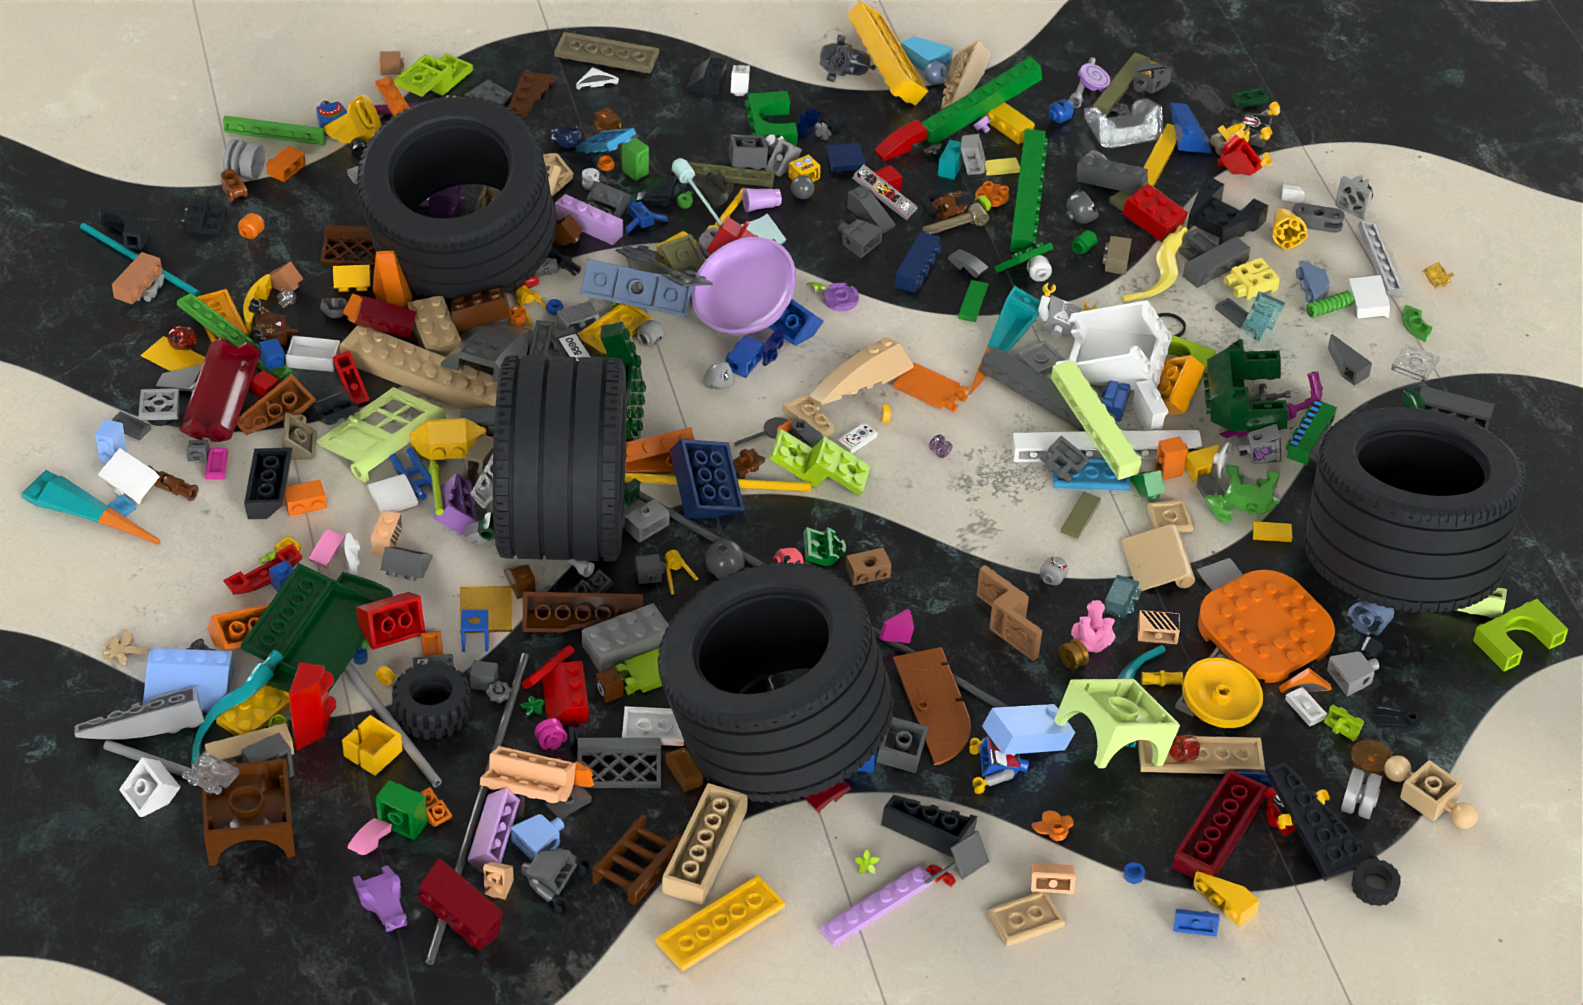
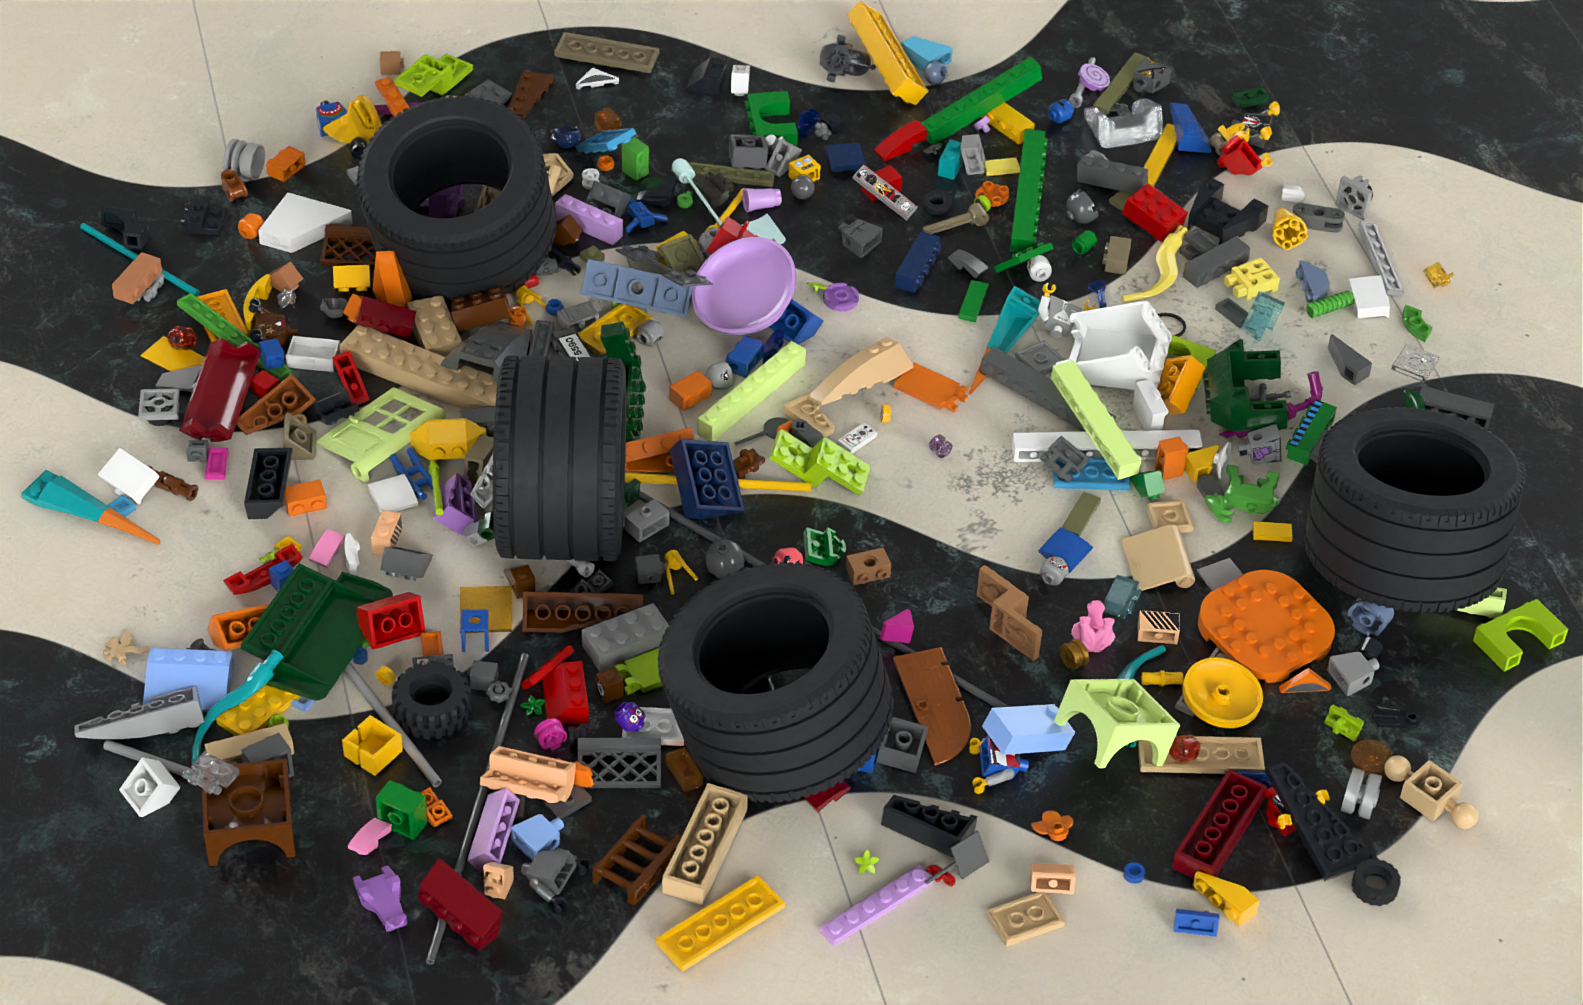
(109, 439): light blue brick -> none
(132, 426): dark grey tile -> none
(274, 130): bright green tile -> none
(300, 222): none -> white slope
(310, 703): red piece -> none
(592, 253): none -> olive plate
(630, 716): none -> dark purple head
(690, 390): none -> orange brick
(751, 391): none -> yellowish green brick
(868, 208): dark grey slope -> none
(948, 206): reddish brown animal -> none
(965, 72): tan wedge -> none
(1066, 546): none -> blue slope
(1099, 287): none -> clear blue piece
(1115, 398): blue brick -> none
(1306, 706): white plate -> none

